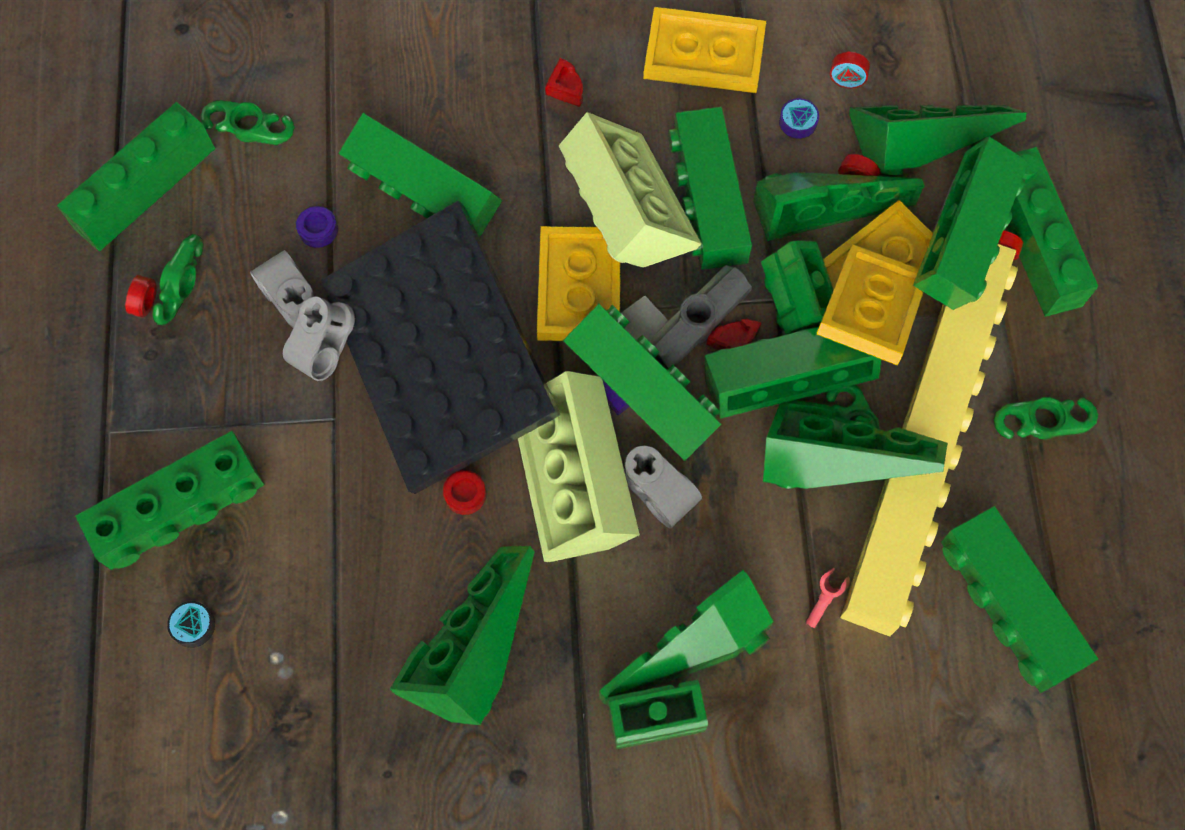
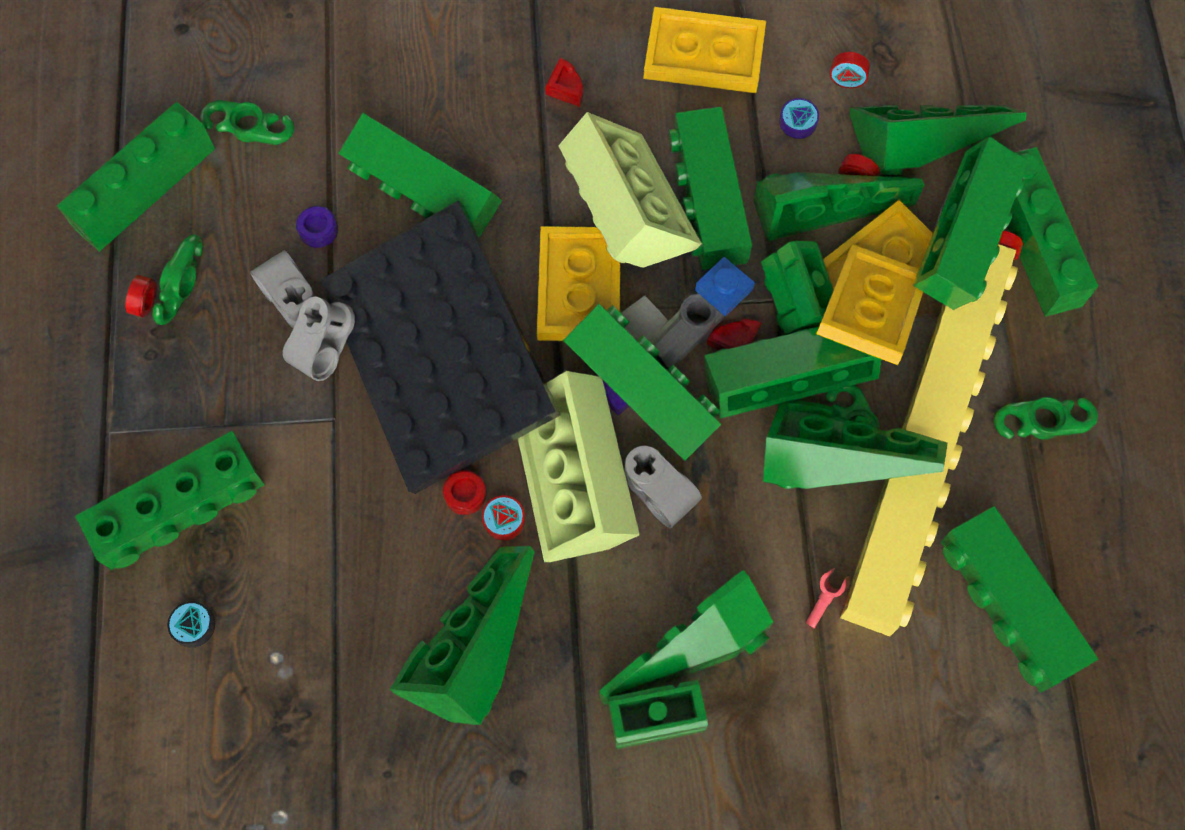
(503, 517): none -> tile
(724, 286): none -> blue plate

